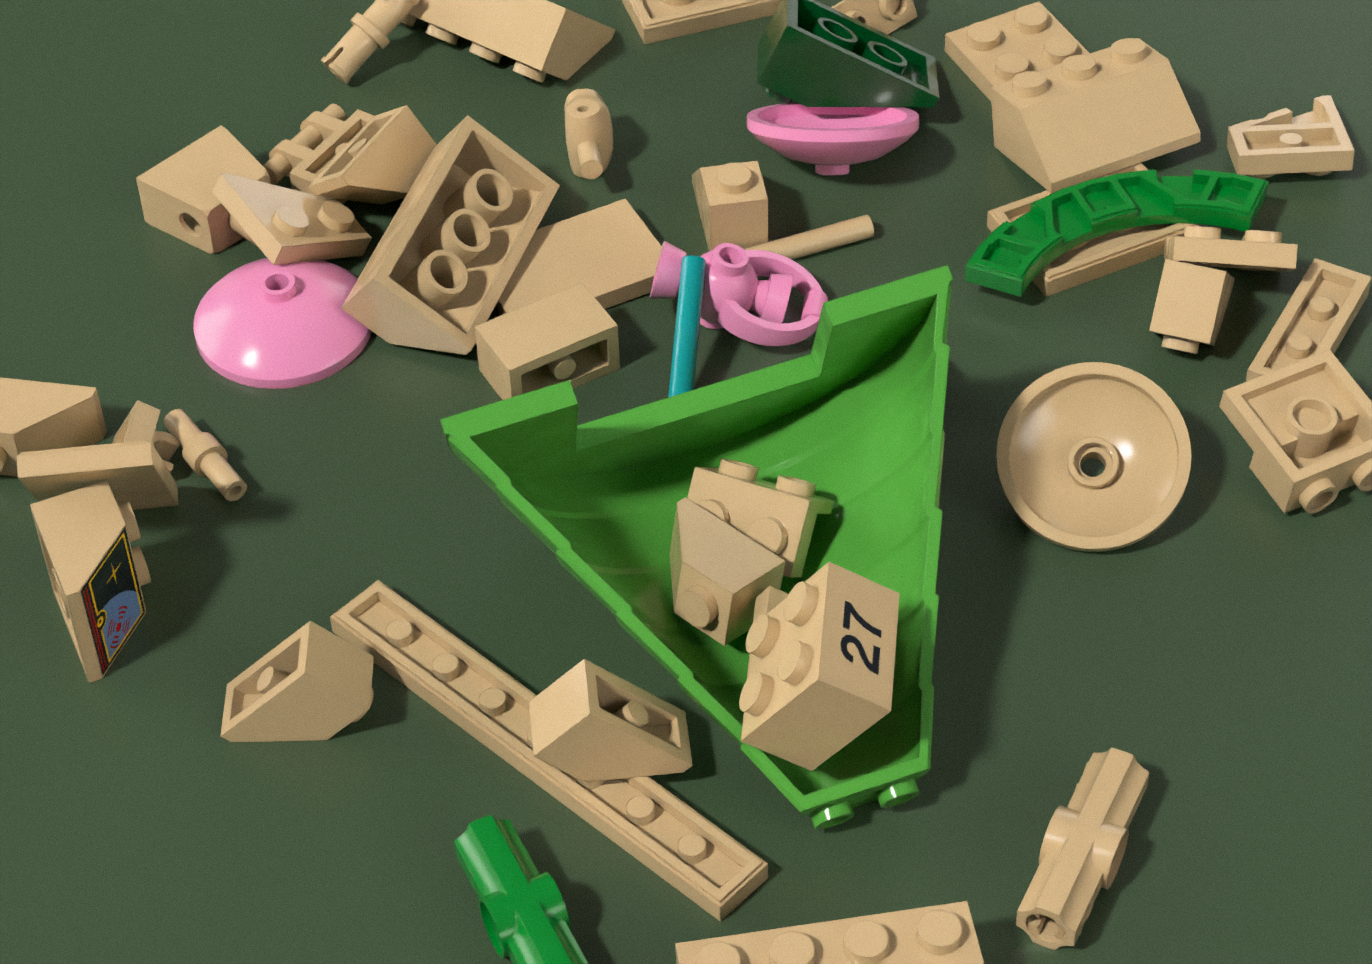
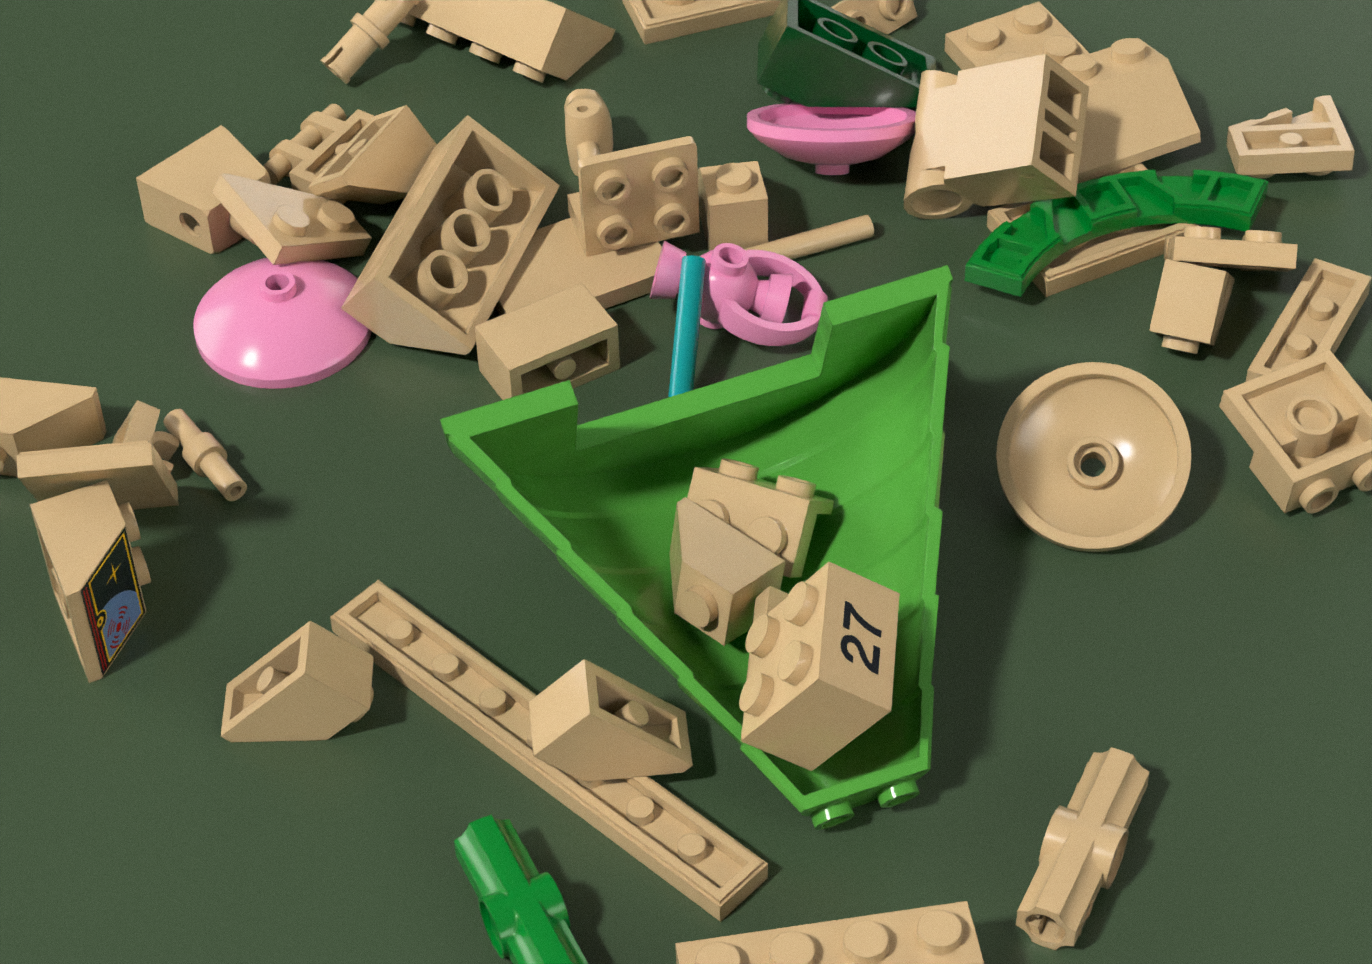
(636, 196): none -> tan bracket
(995, 137): none -> tan piece

